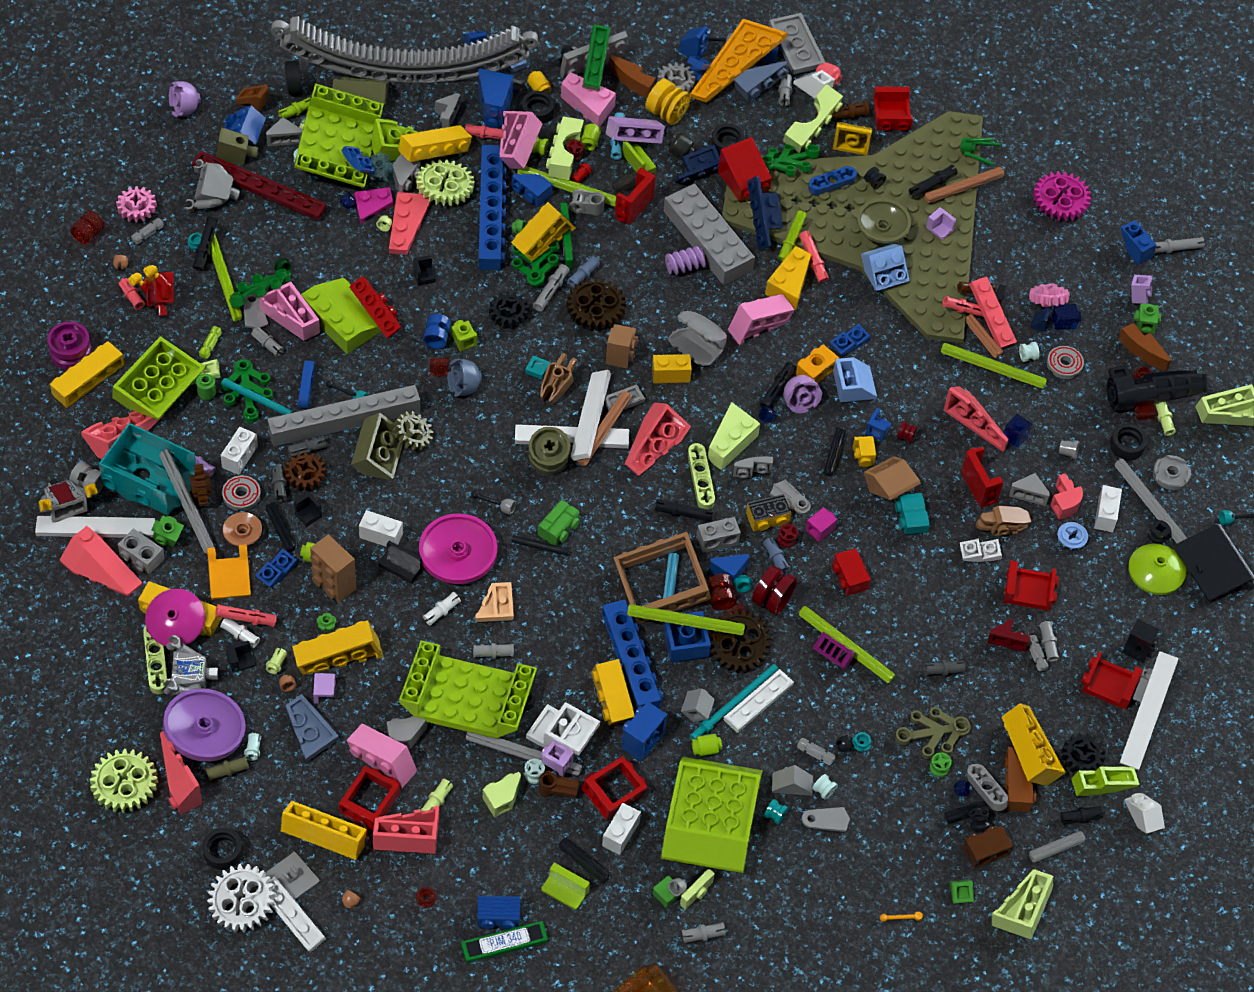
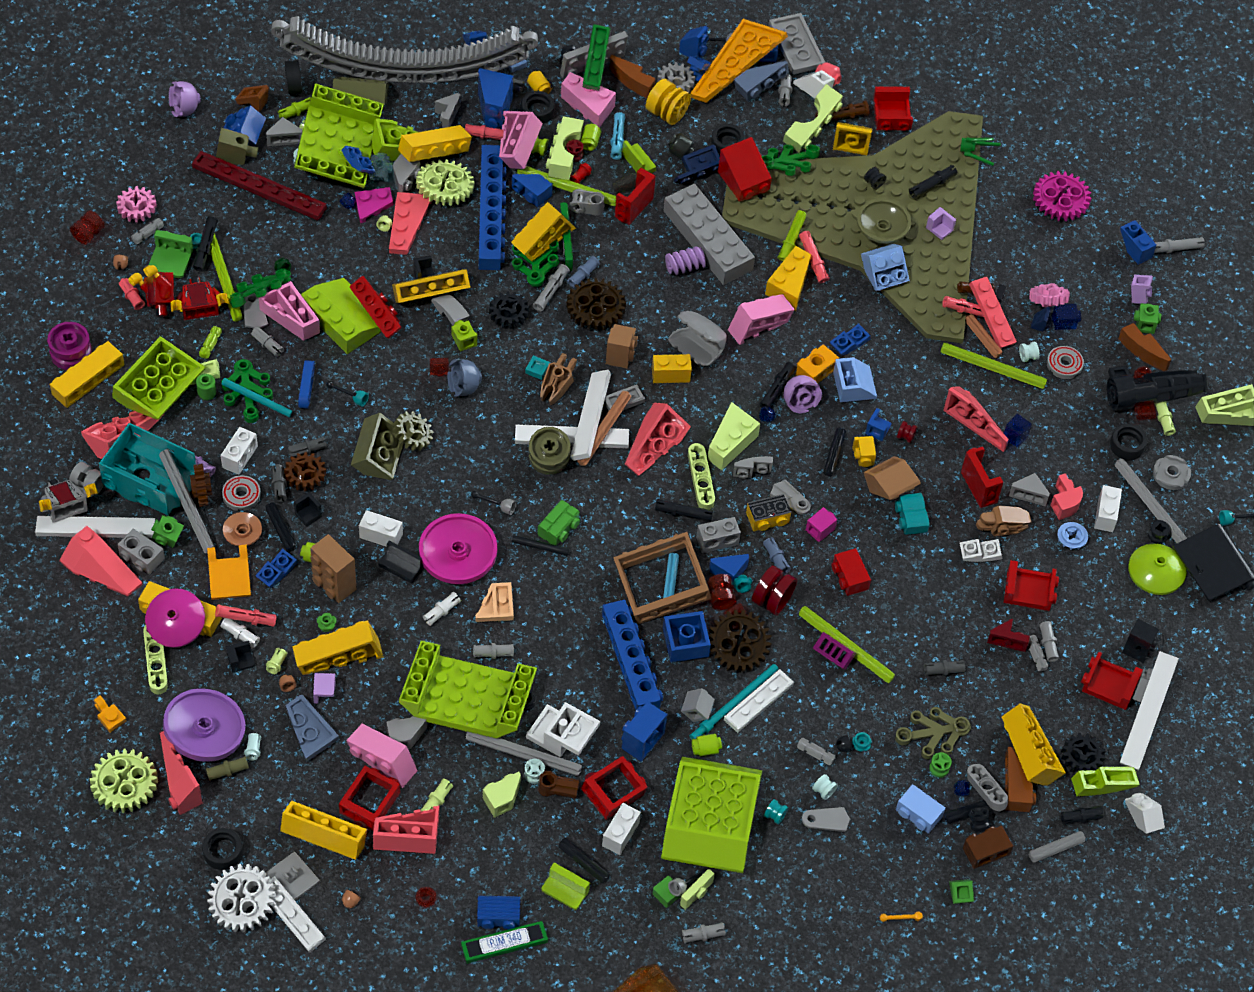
(109, 716): none -> light orange plate
(172, 253): none -> bright green bracket
(188, 669): light grey torso -> none
(198, 300): none -> torso
(212, 188): light grey torso -> none
(342, 415): light grey brick -> none
(431, 285): none -> yellow brick
(436, 331): blue wheel -> none
(450, 307): none -> light grey slope
(518, 226): bright green plate -> none
(557, 757): lavender brick -> none
(612, 692): yellow wedge -> none
(635, 130): lavender brick -> none
(686, 619): lime axle -> none
(765, 212): dark blue bracket -> none
(785, 531): dark red wheel -> none
(792, 781): light grey slope -> none
(827, 186): blue beam -> none
(920, 809): none -> light blue brick
(964, 184): nougat axle -> none
(1025, 906): yellowish green wedge -> none
(1069, 448): light grey piece -> none

